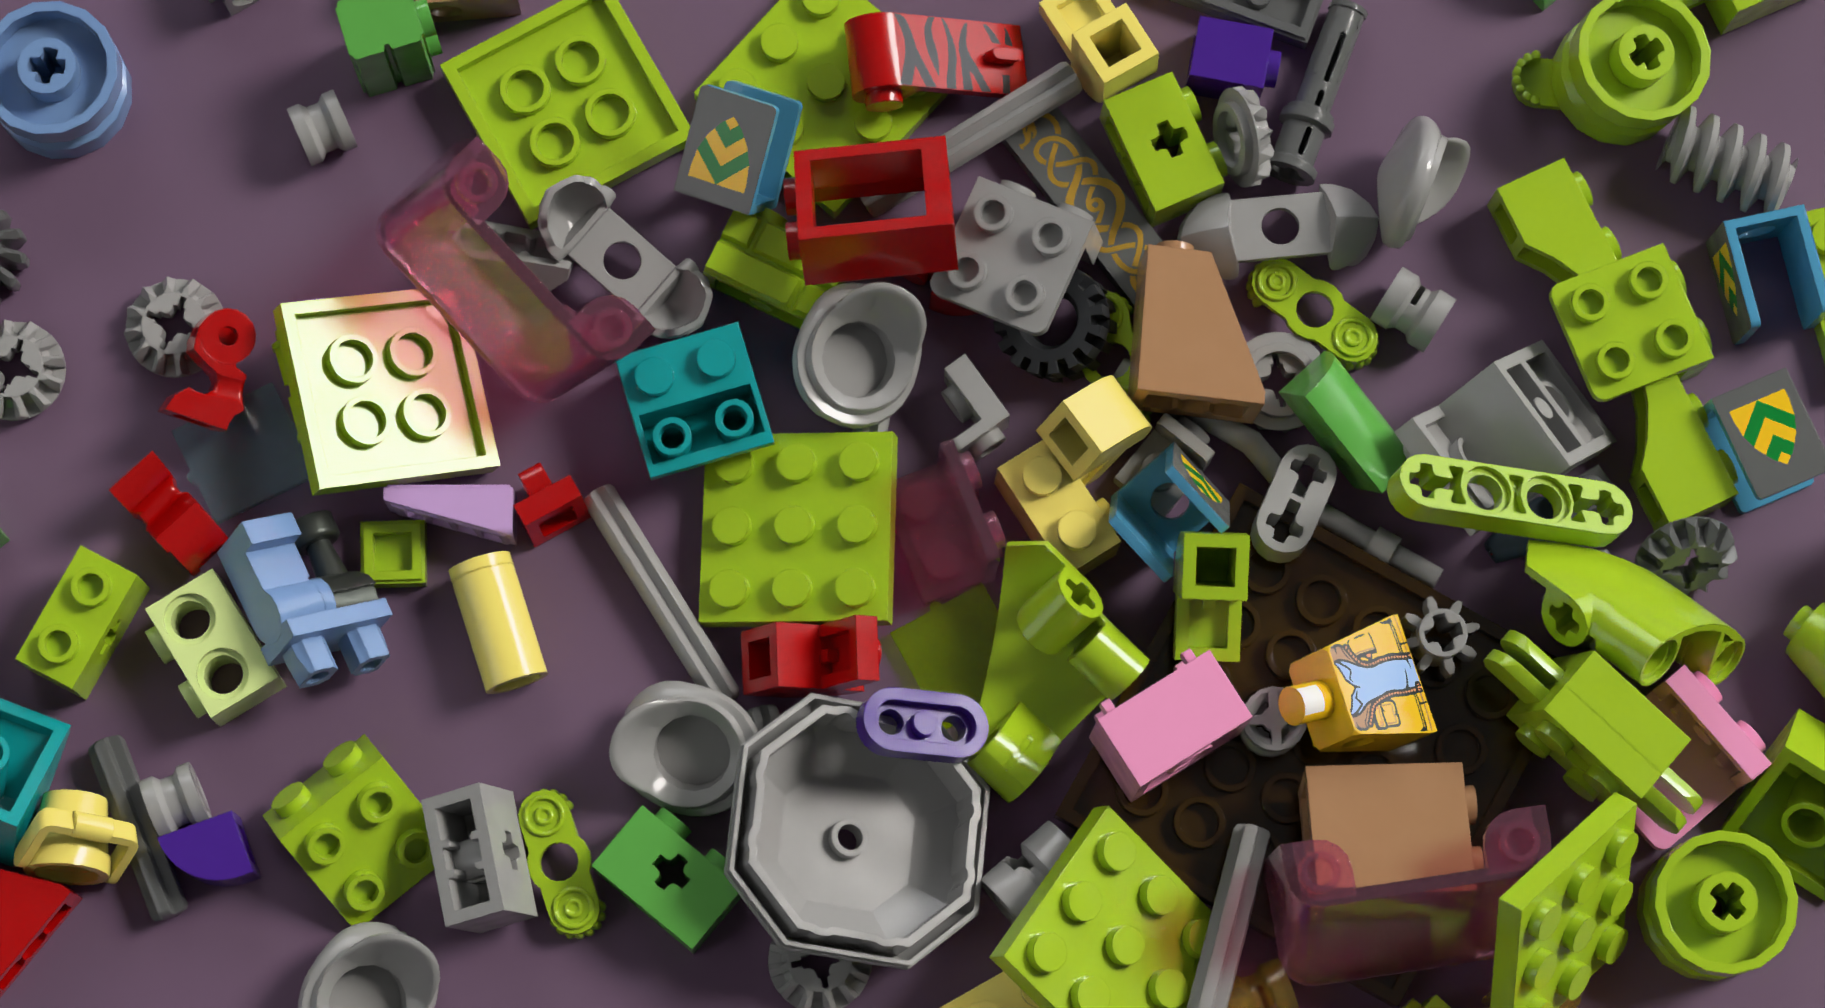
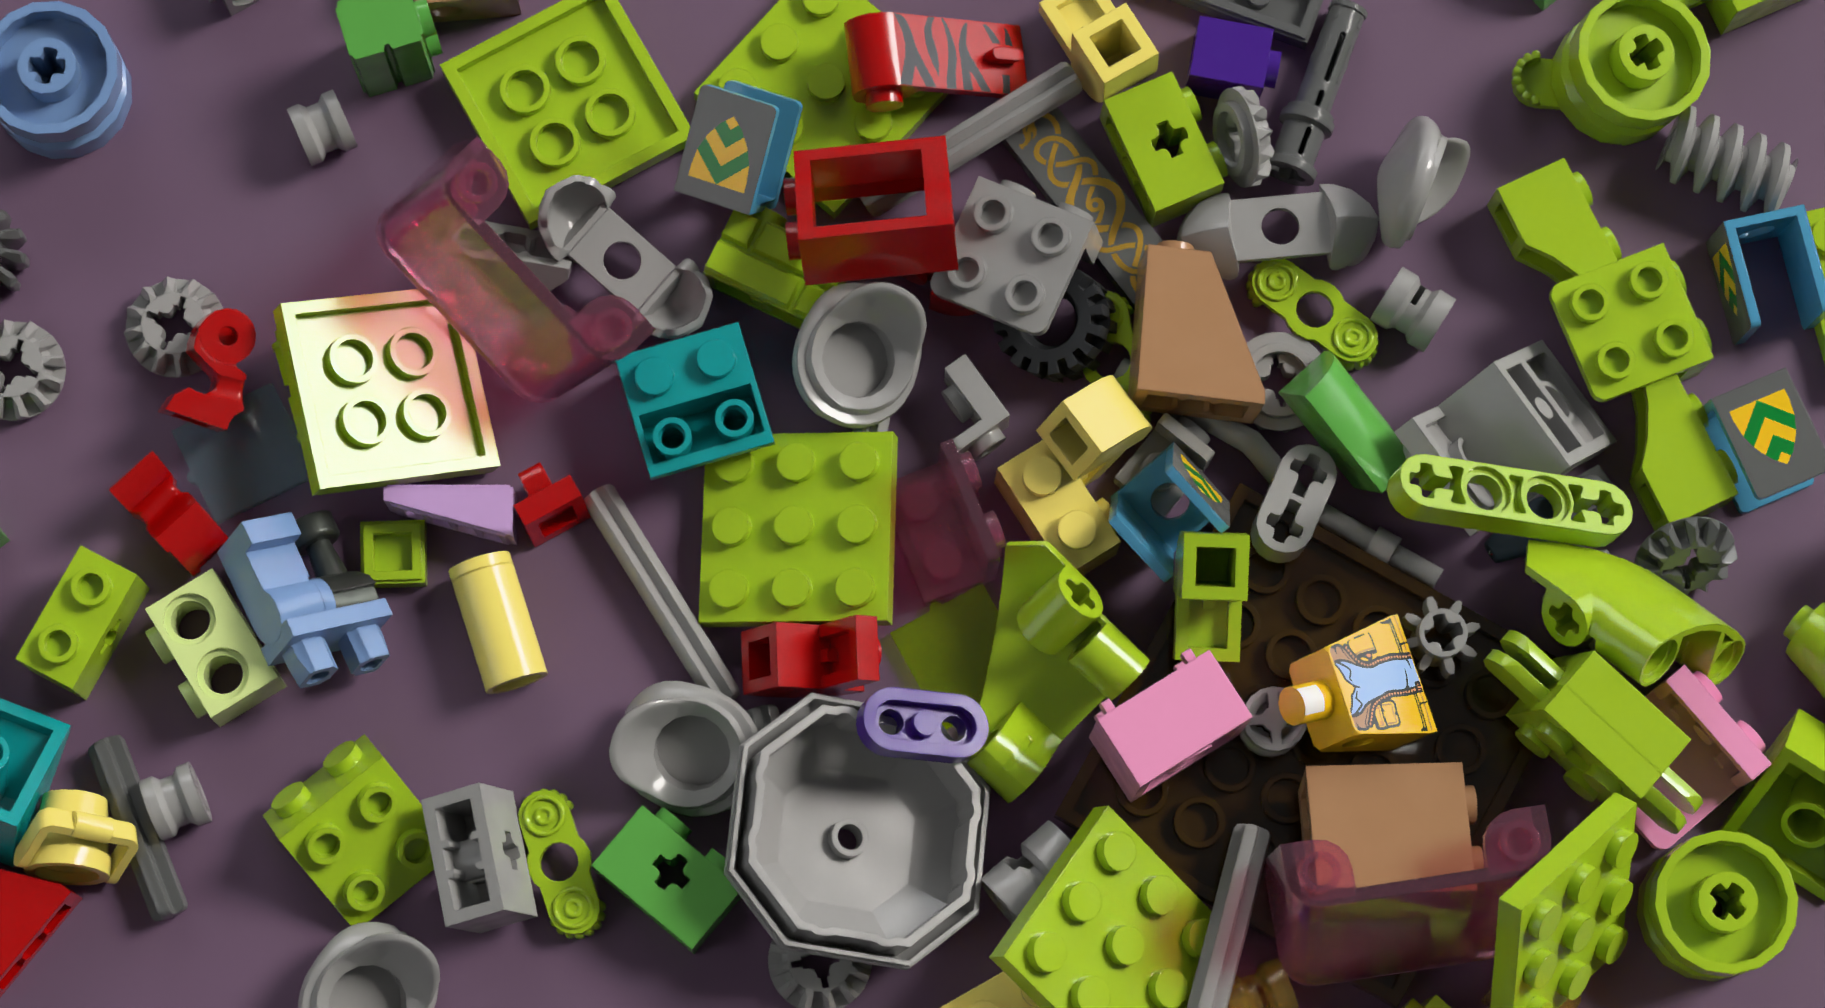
(213, 851): dark purple brick -> none

